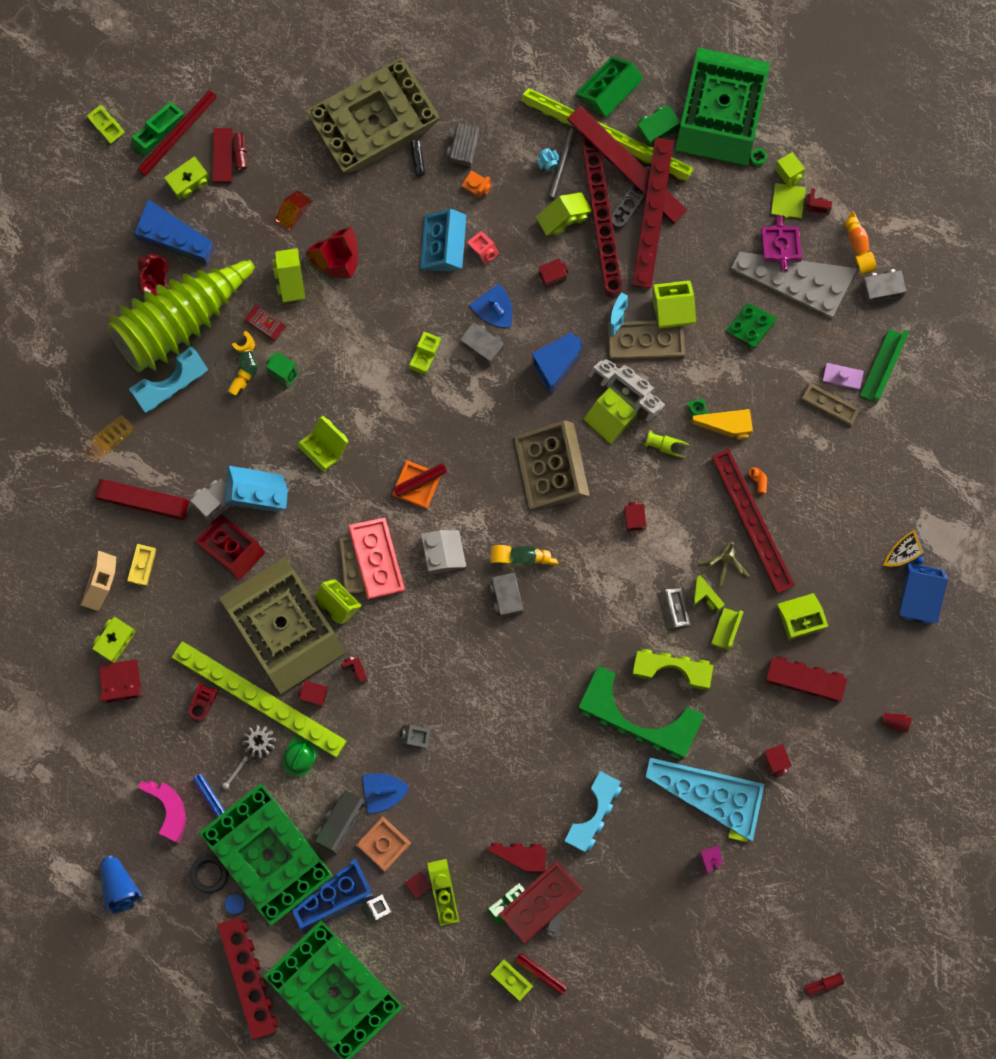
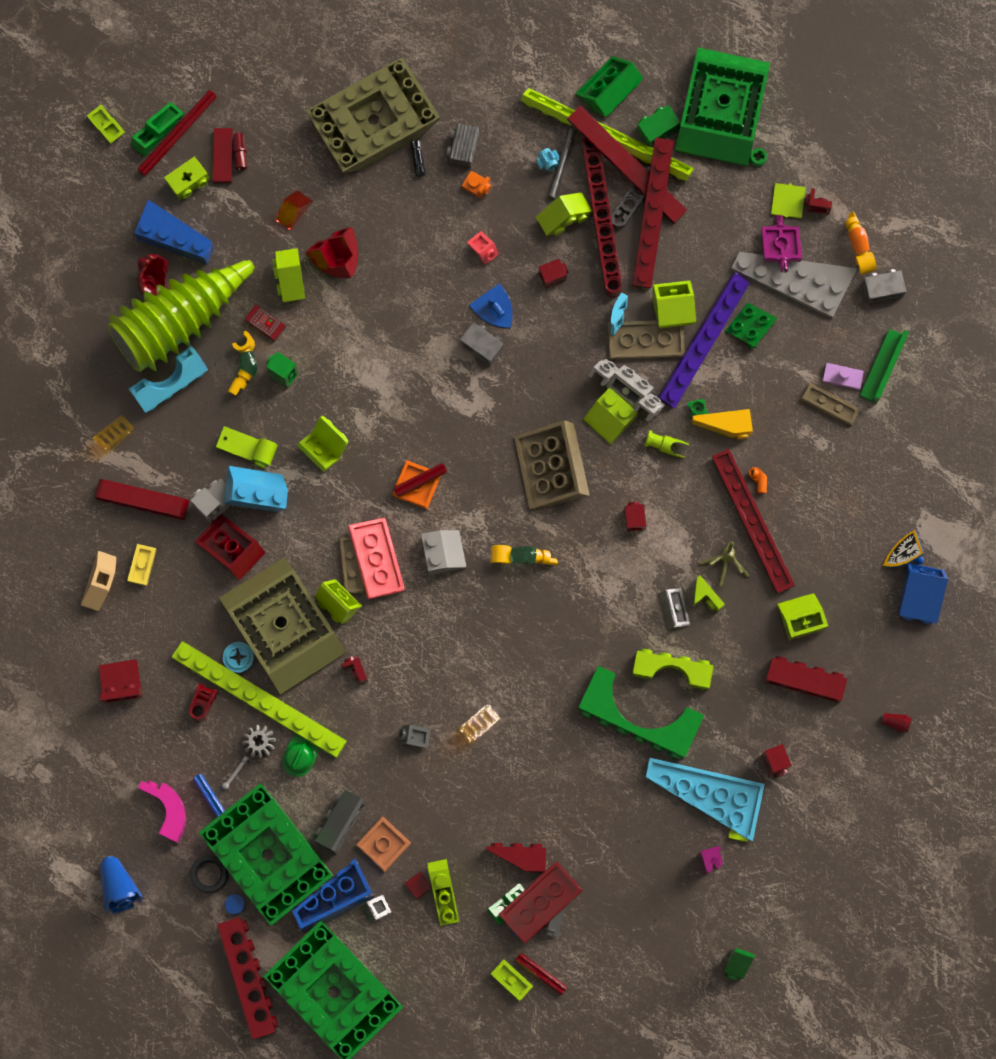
(110, 649): lime brick -> none
(231, 651): none -> medium azure gear
(247, 447): none -> lime door
(312, 693): dark red brick -> none
(382, 791): blue shield -> none
(425, 353): lime slope -> none
(443, 241): dark azure slope -> none
(463, 729): none -> clear yellow slope
(507, 595): flat silver brick -> none
(557, 360): blue slope -> none
(604, 790): medium azure arch -> none
(703, 340): none -> dark purple plate
(727, 629): lime panel -> none
(738, 964): none -> green slope
(790, 169): lime brick -> none
(824, 984): dark red axle -> none

